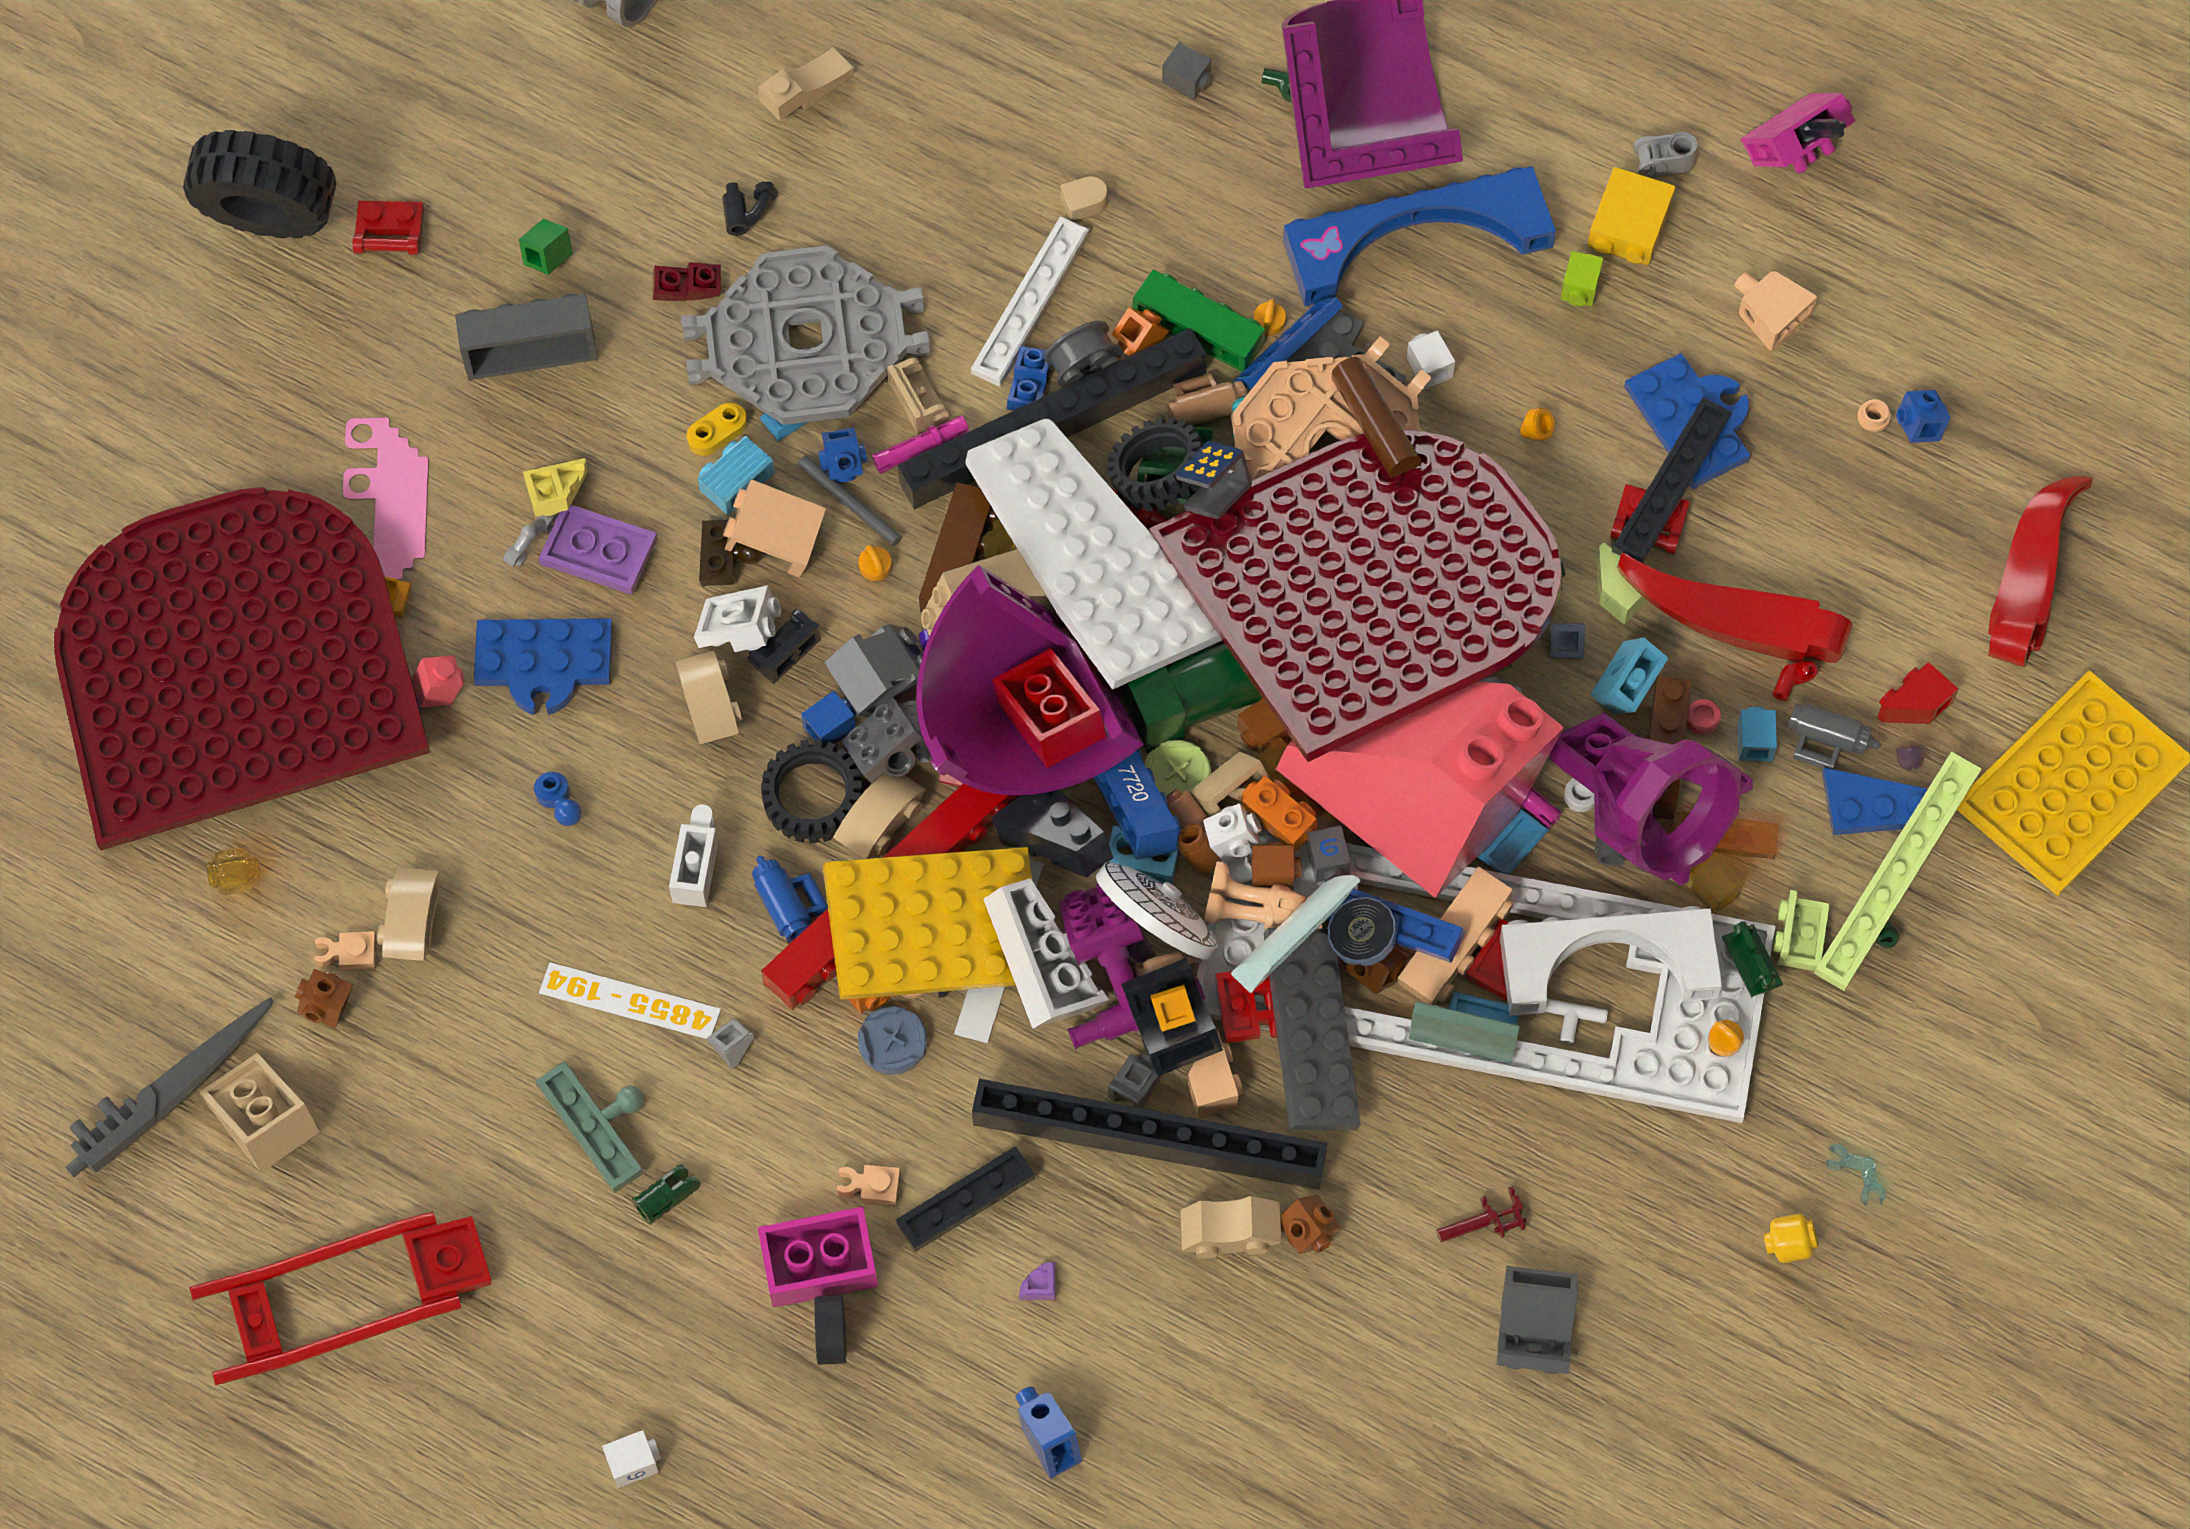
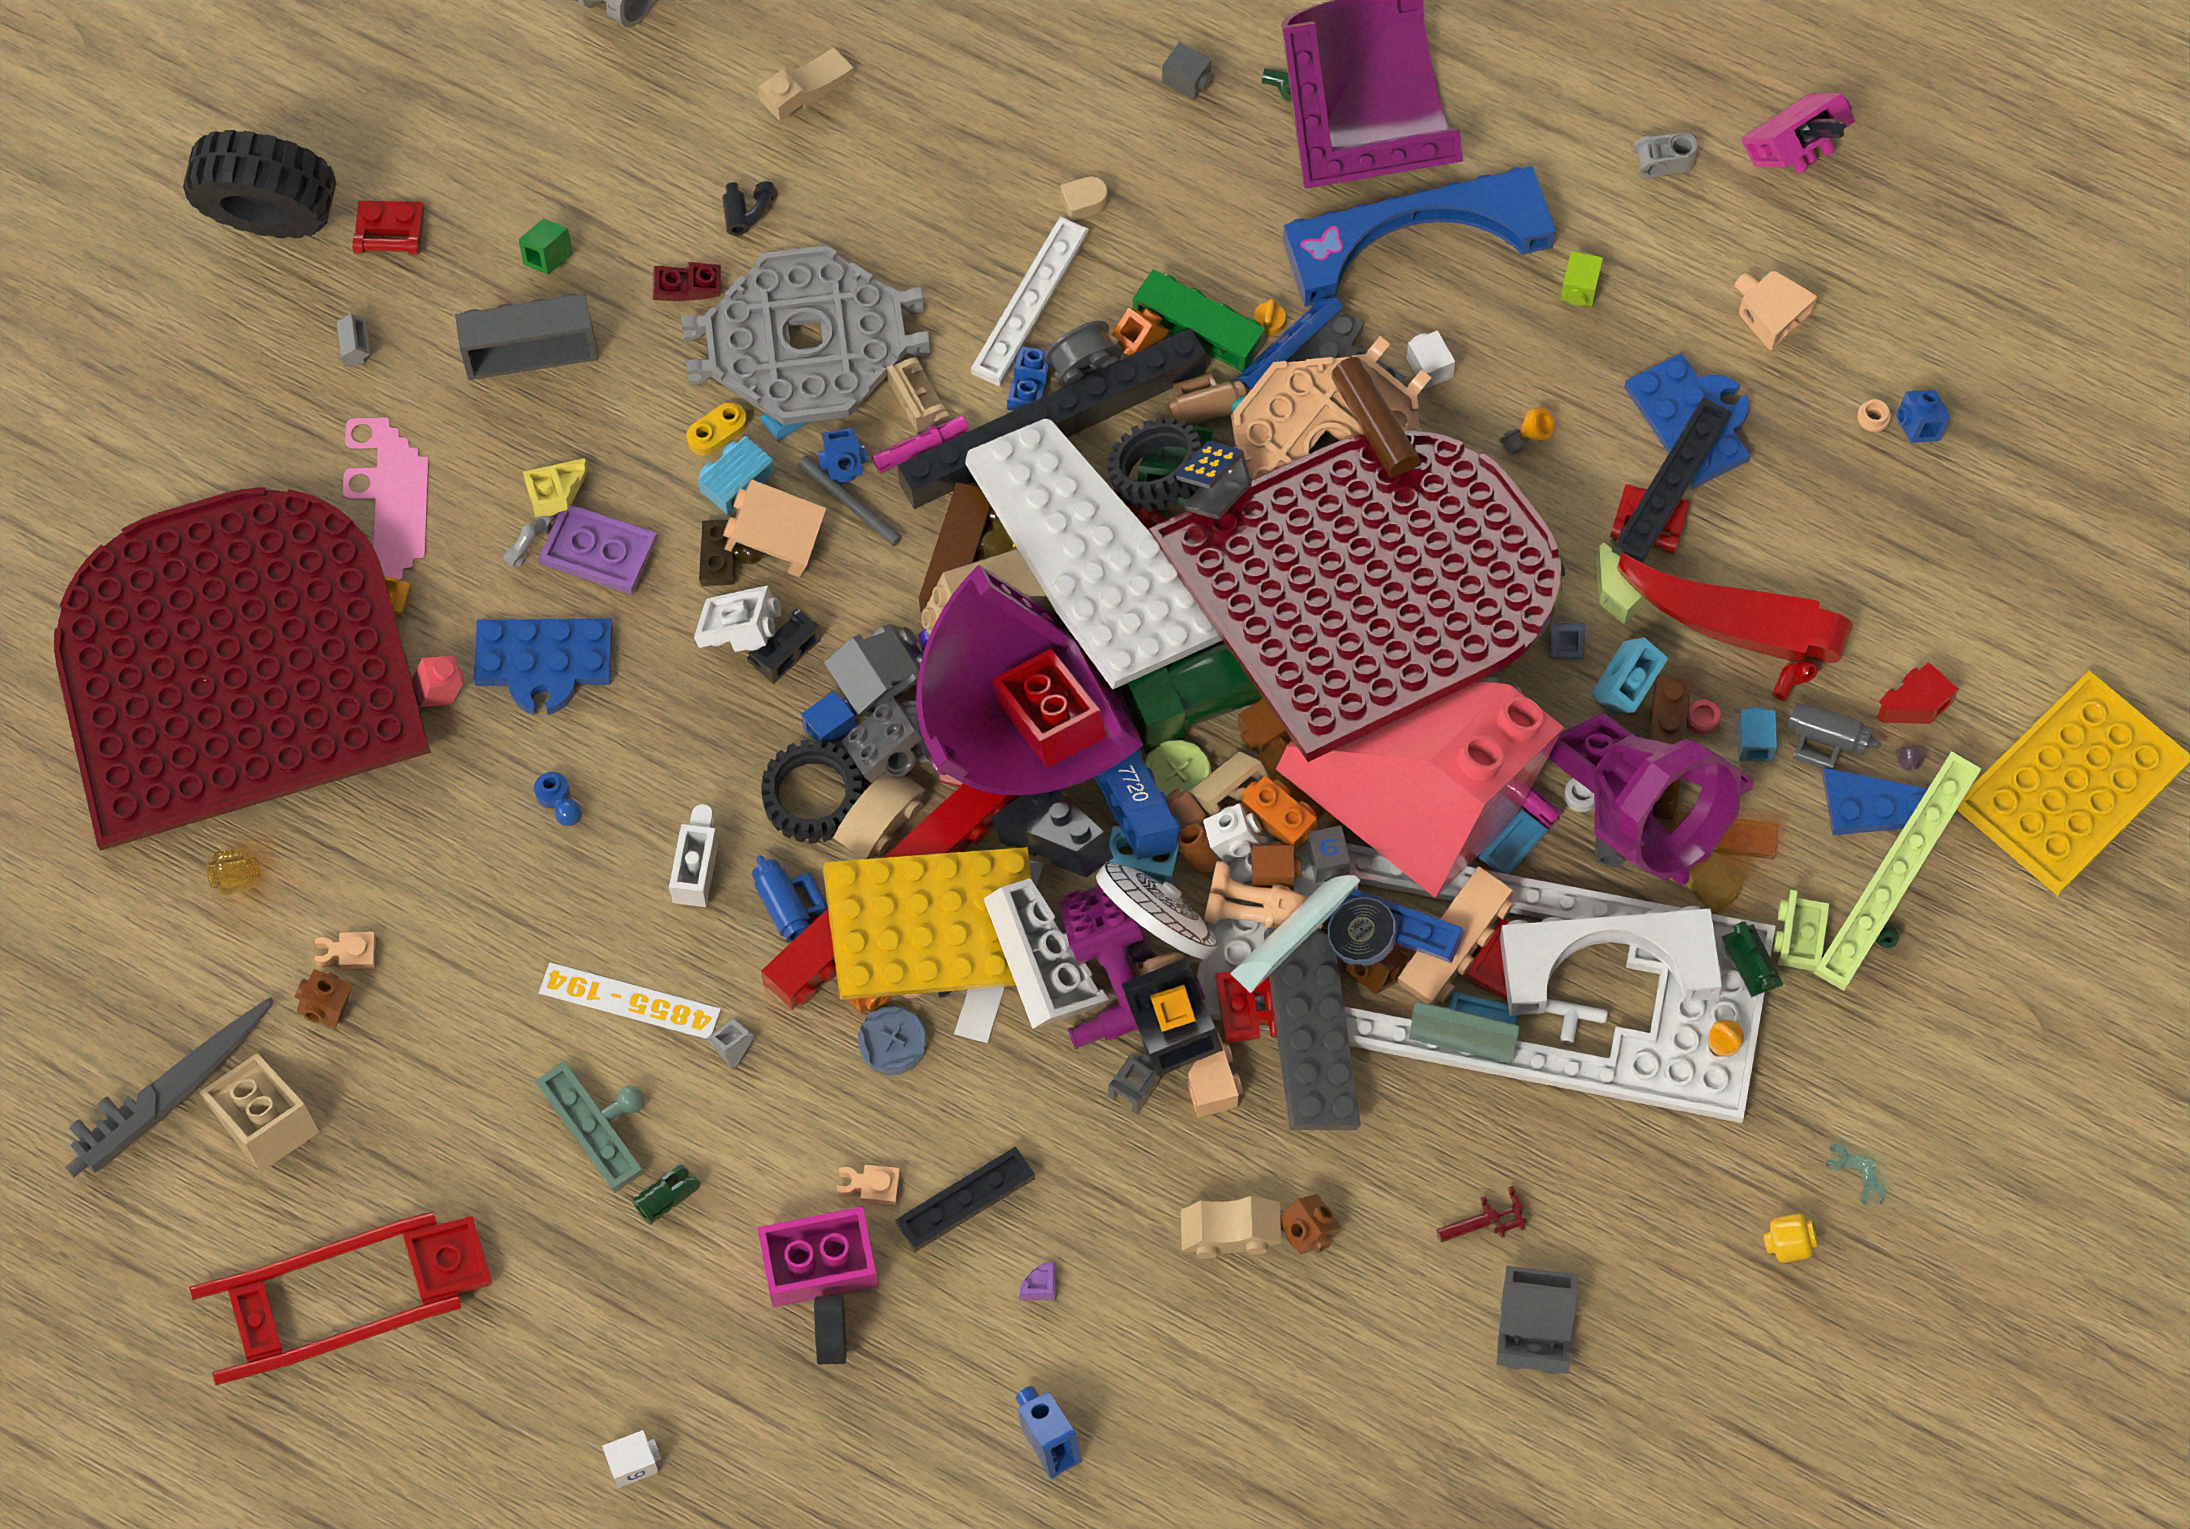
(353, 340): none -> light grey piece
(409, 914): tan brick -> none
(707, 697): tan brick -> none
(874, 563): light orange tile -> none
(1149, 1134): black brick -> none
(1513, 441): none -> dark grey piece
(1631, 216): yellow brick -> none
(2027, 586): red animal -> none

